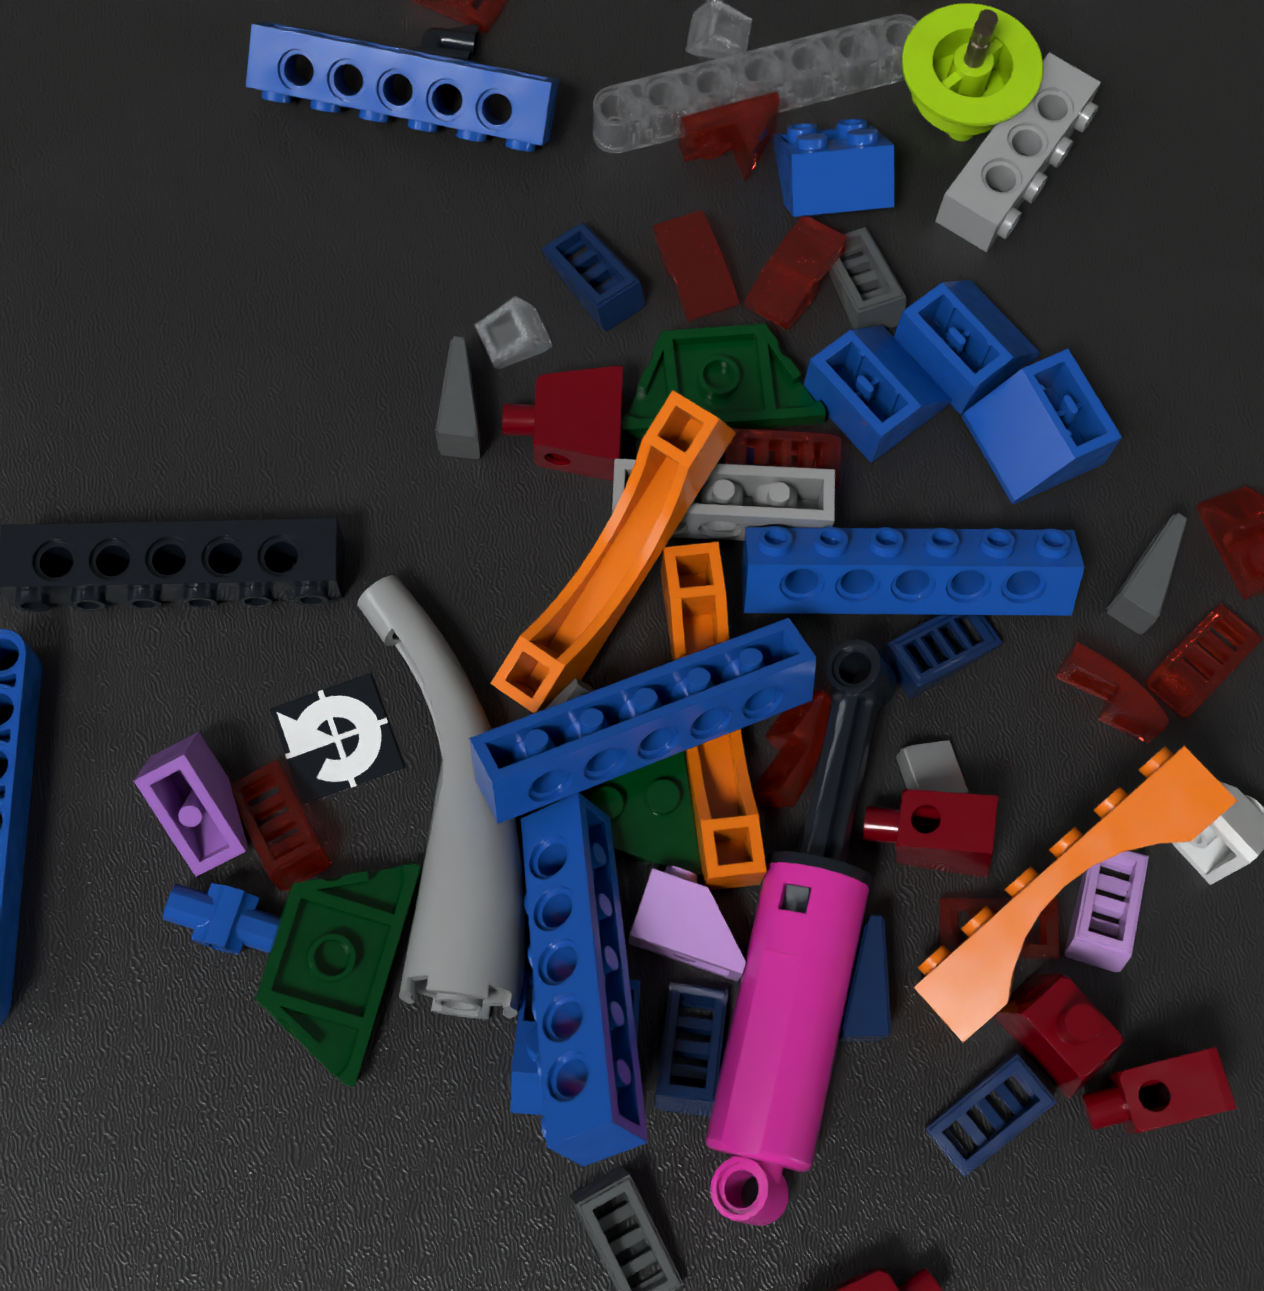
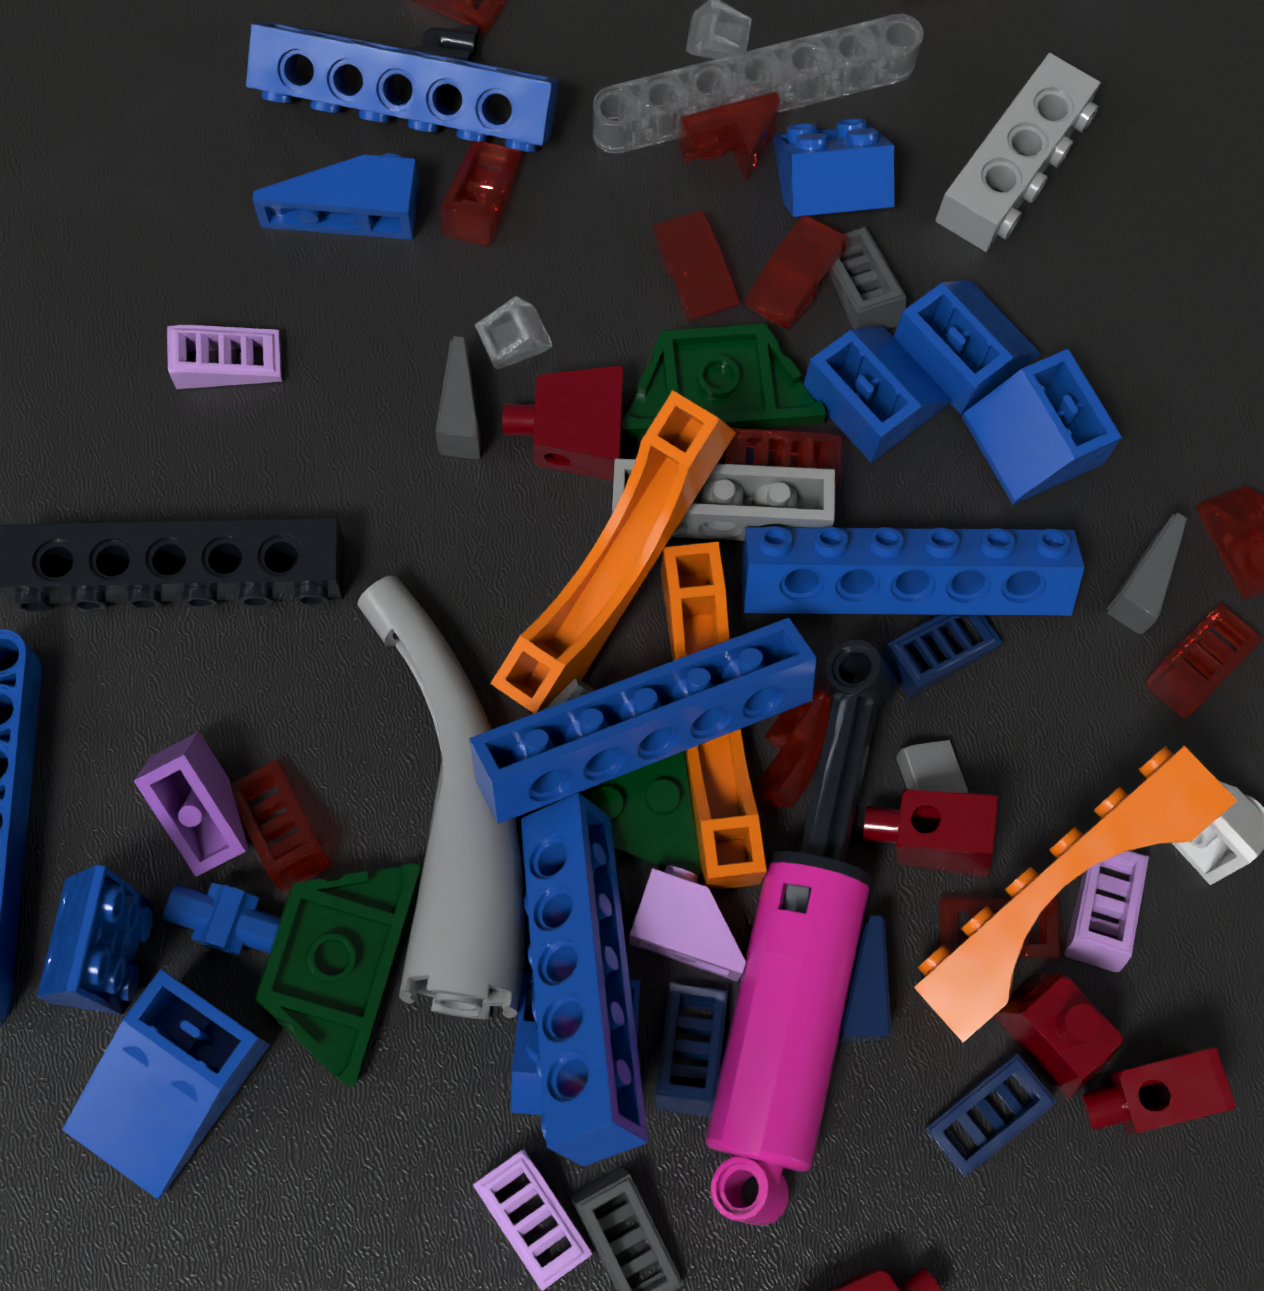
(95, 943): none -> blue slope
(163, 1083): none -> blue slope
(224, 339): none -> lavender slope
(336, 739): sticker -> none
(348, 198): none -> blue slope
(471, 219): none -> clear red slope
(499, 1178): none -> lavender slope
(611, 301): dark blue slope -> none
(971, 68): lime piece -> none
(1126, 701): clear red slope -> none

